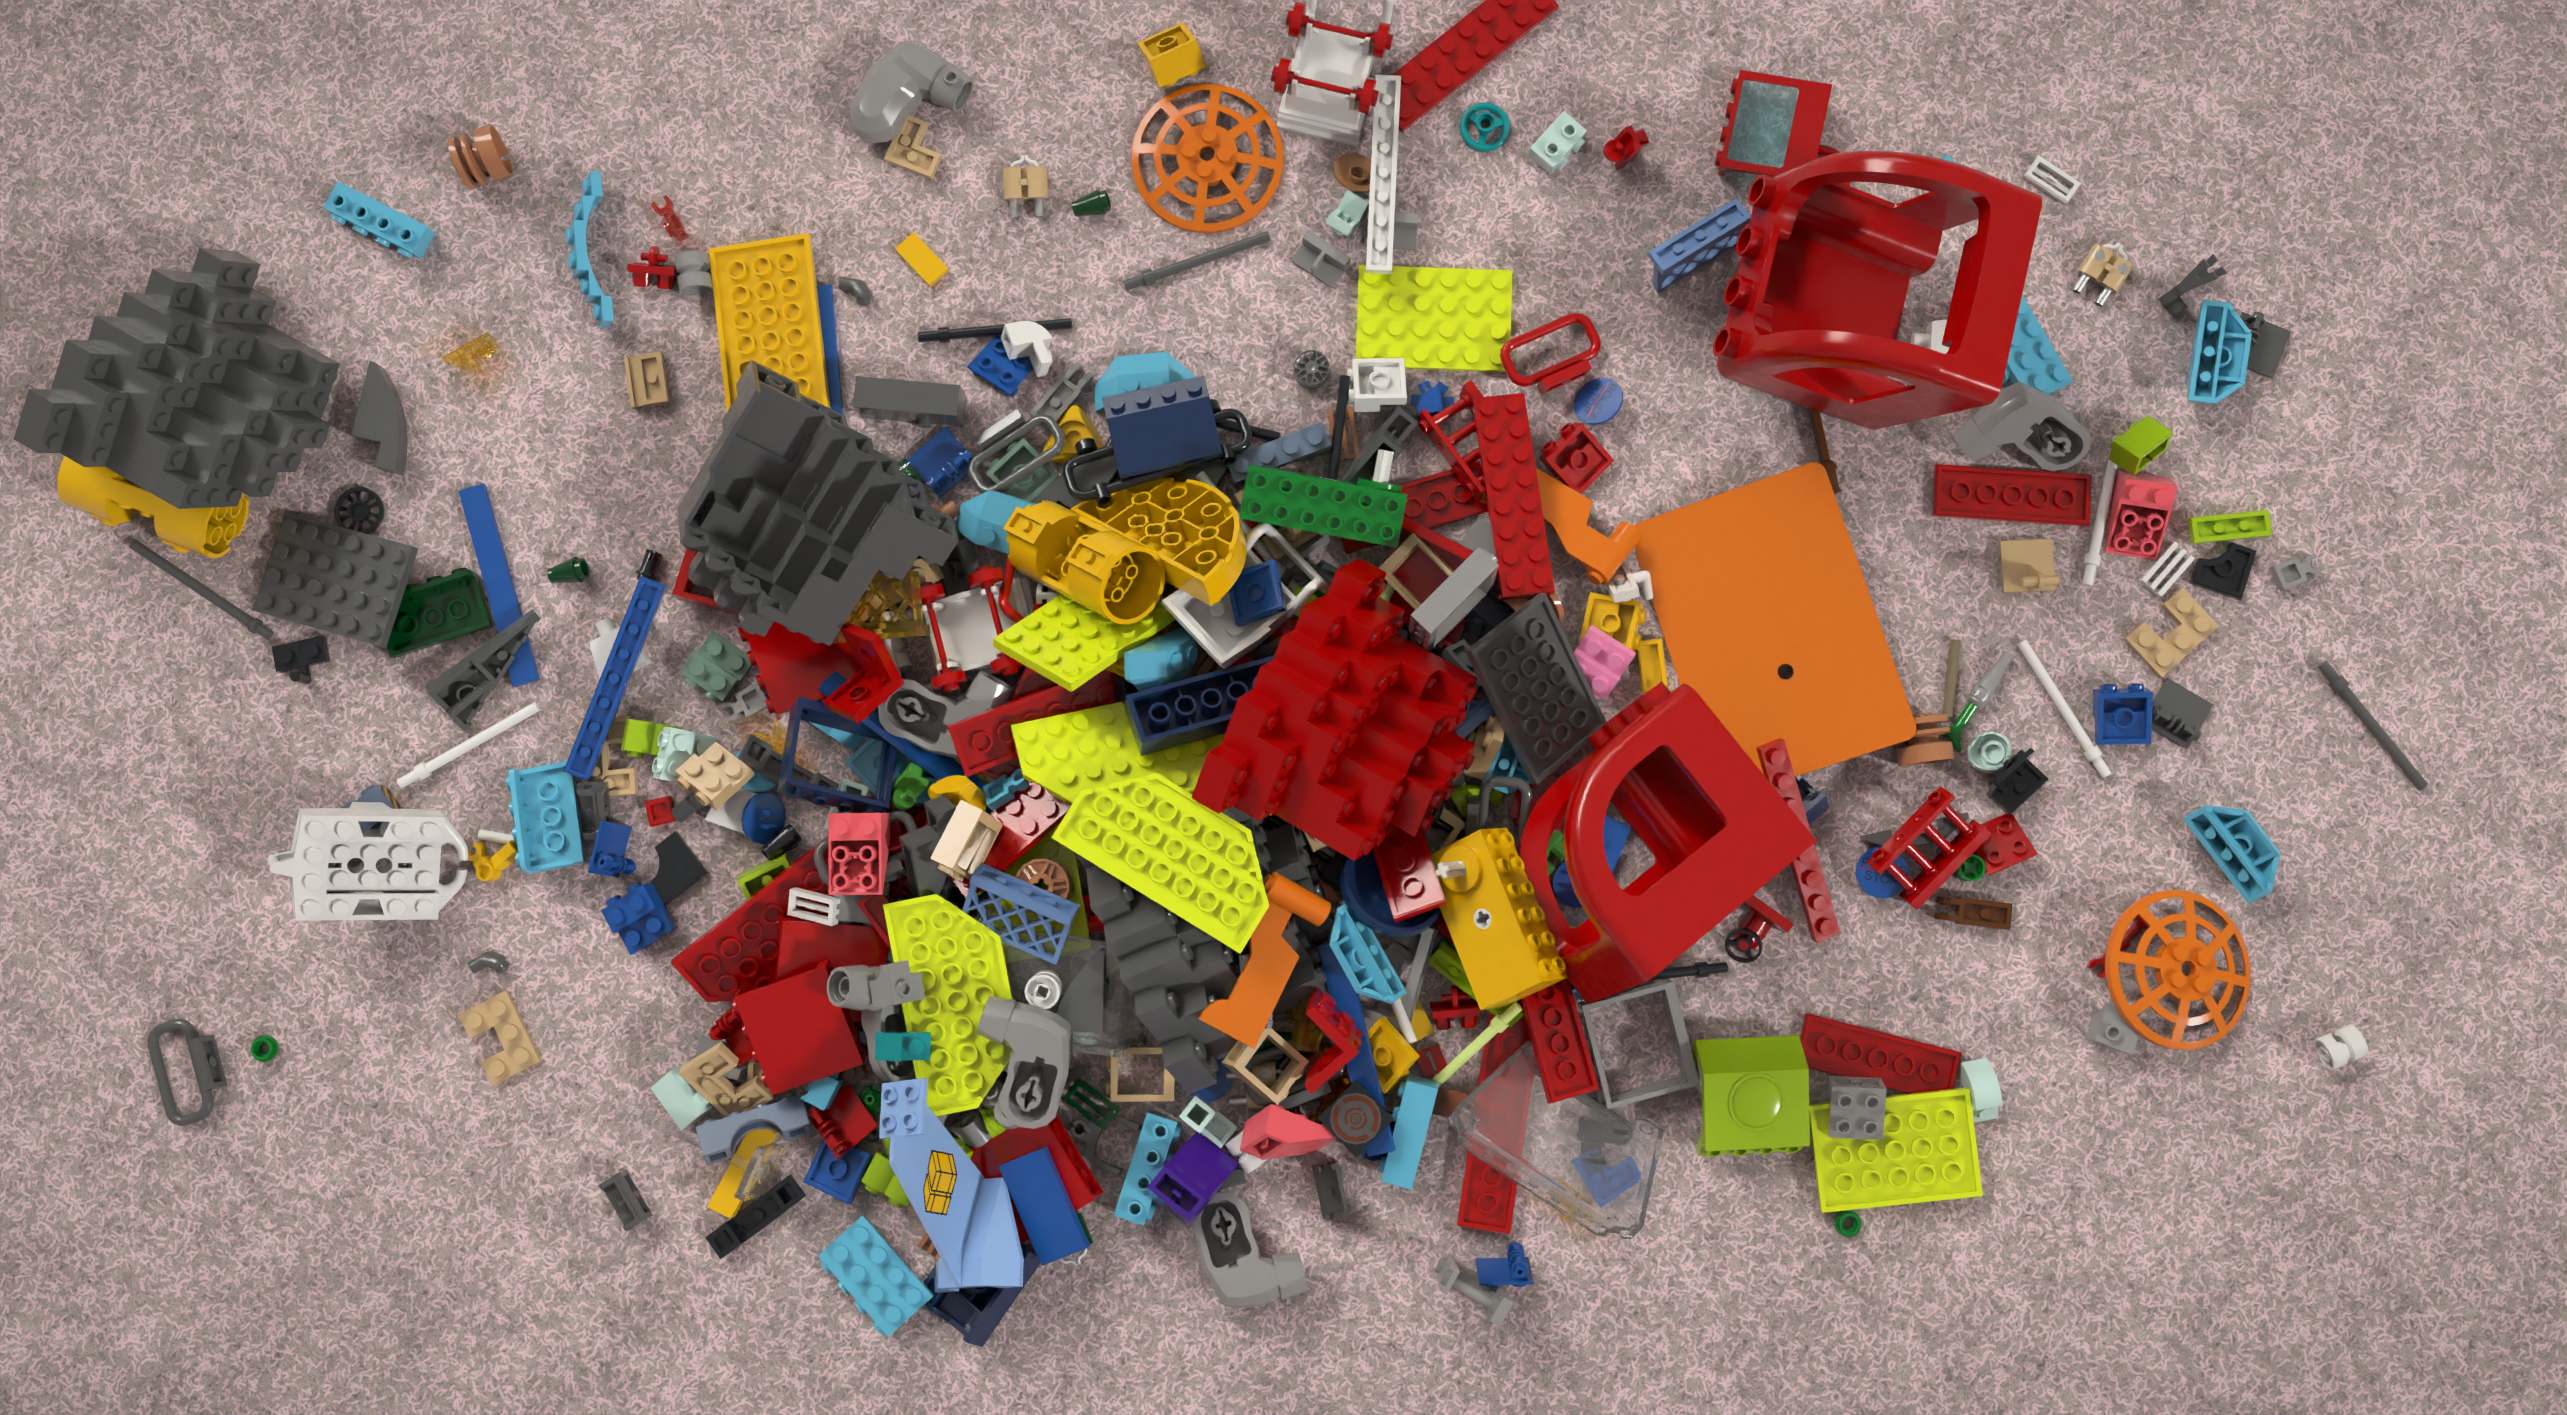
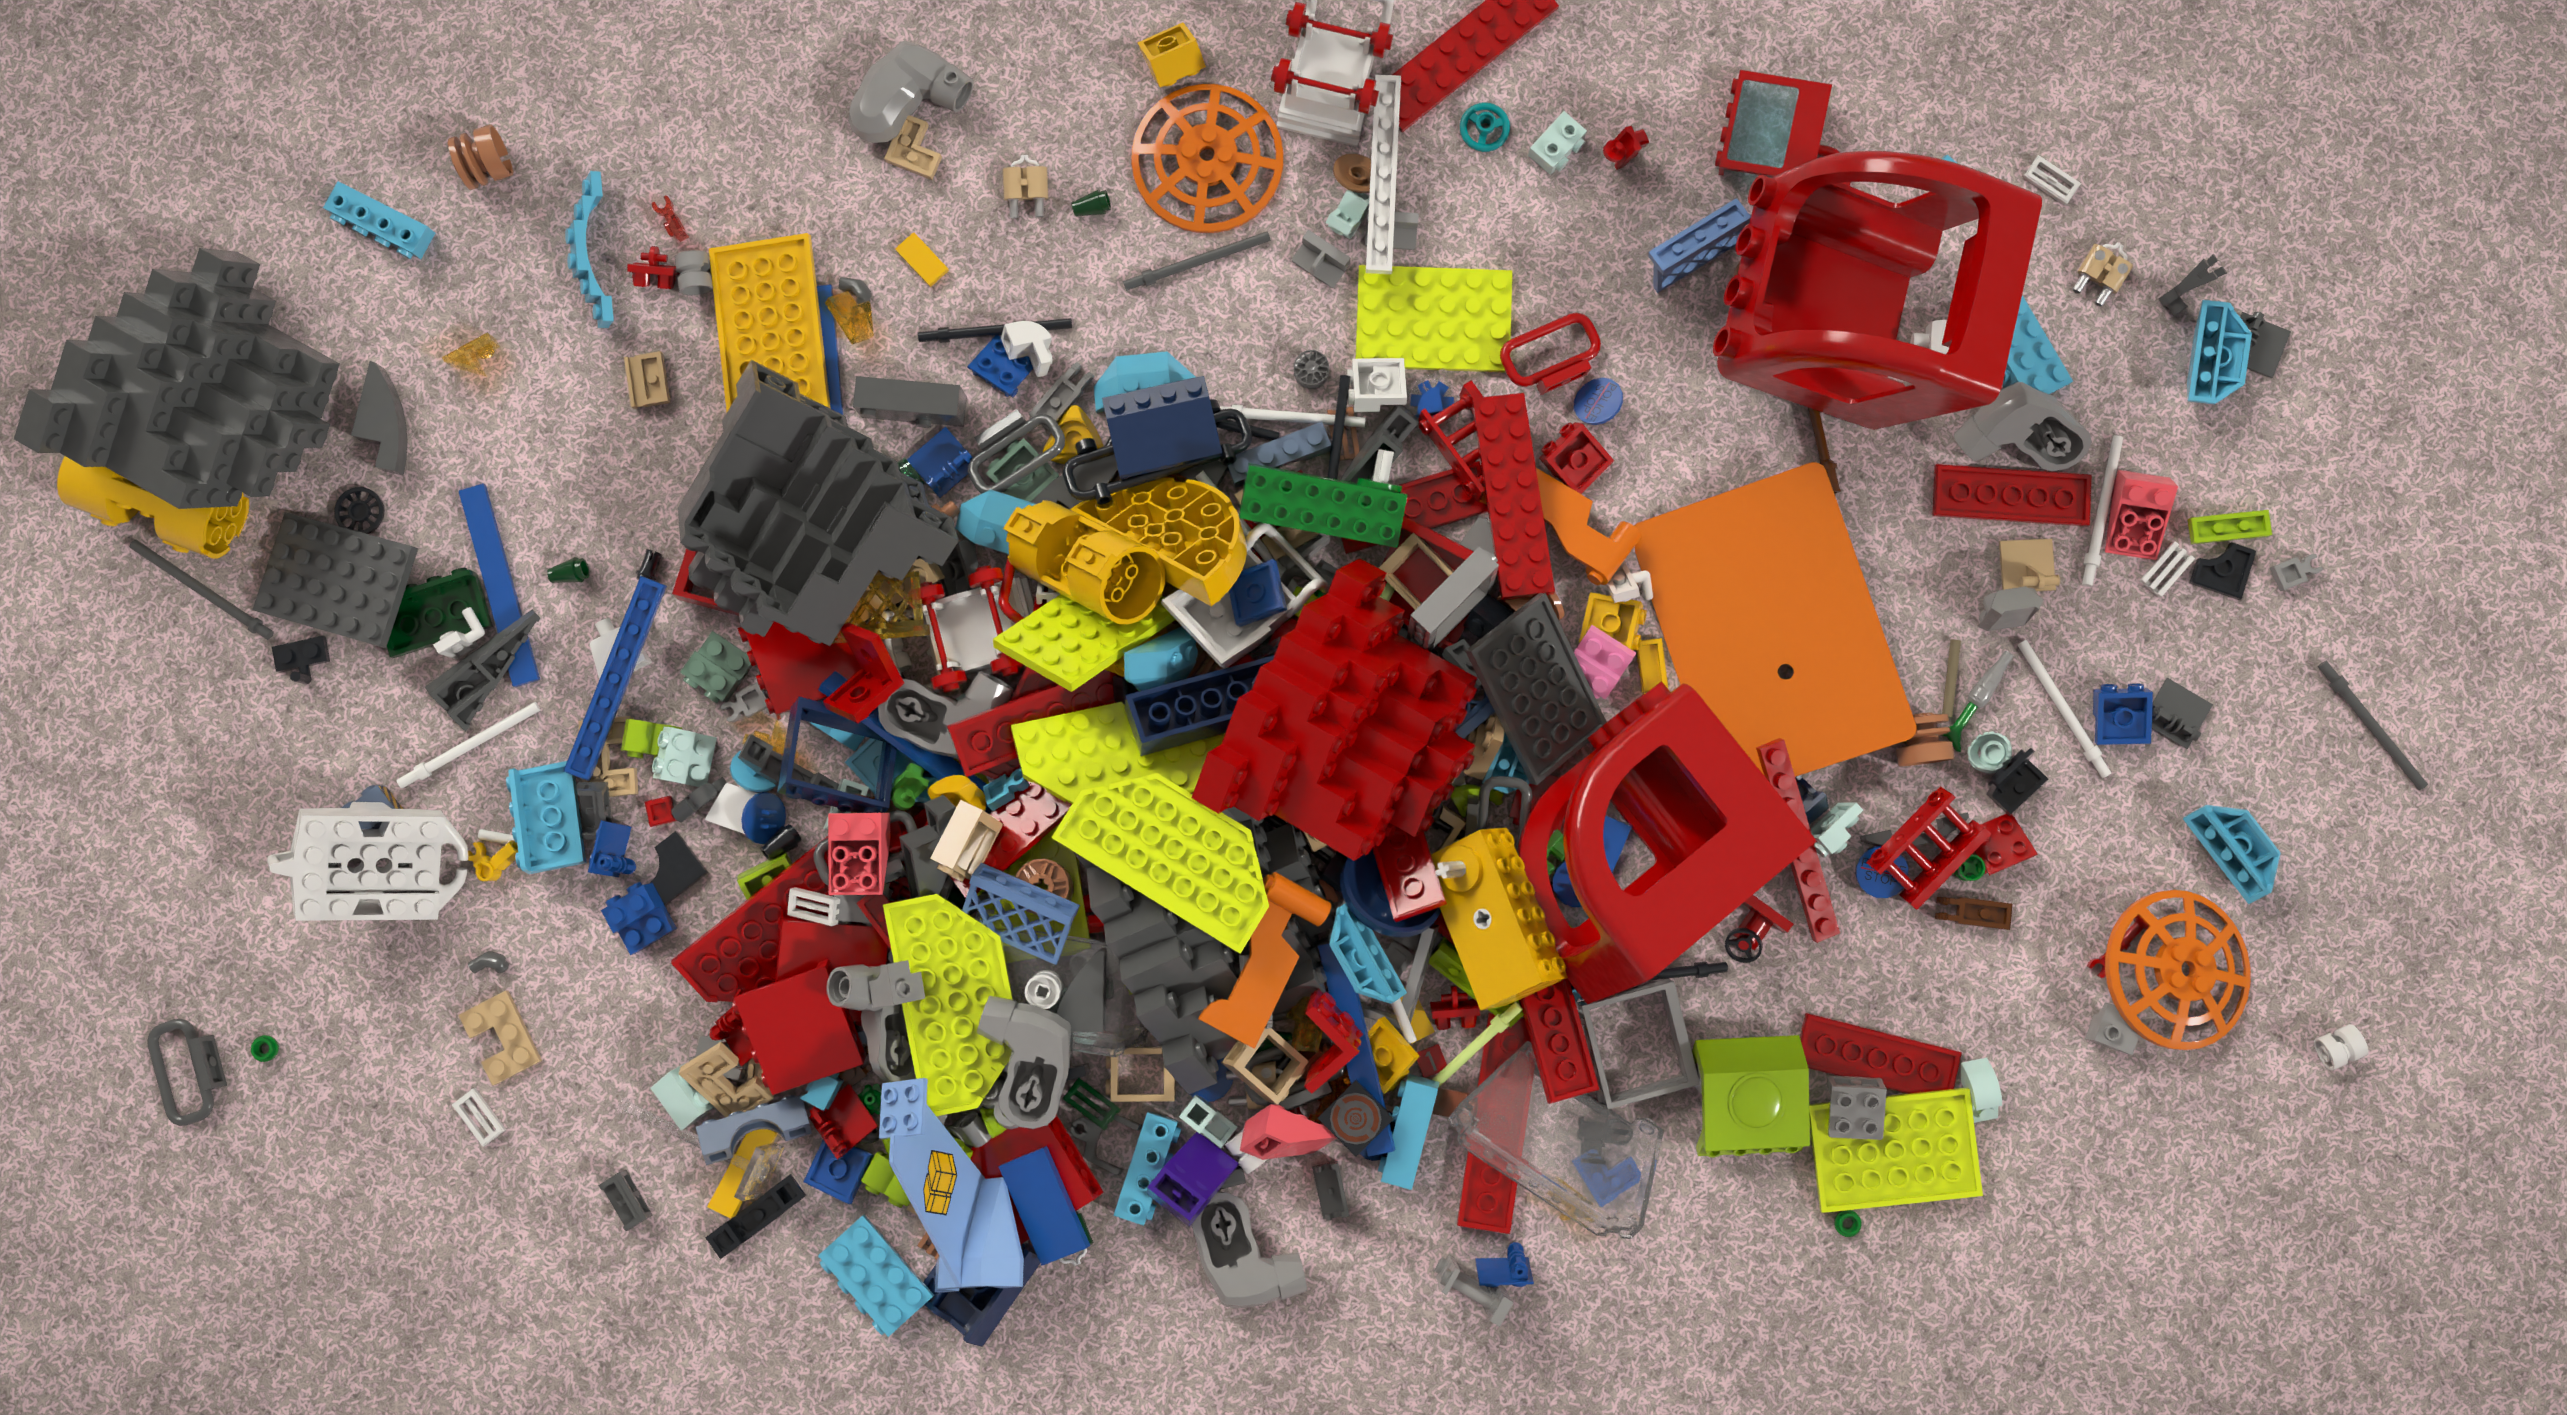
(458, 644): none -> white plate
(487, 1111): none -> white tile
(713, 776): tan plate -> none
(852, 318): none -> clear yellow slope
(902, 1046): teal slope -> none
(1299, 417): none -> white bar
(1831, 830): none -> light aqua plate
(2009, 608): none -> light grey slope
(2141, 440): lime piece -> none
(2166, 653): tan plate -> none

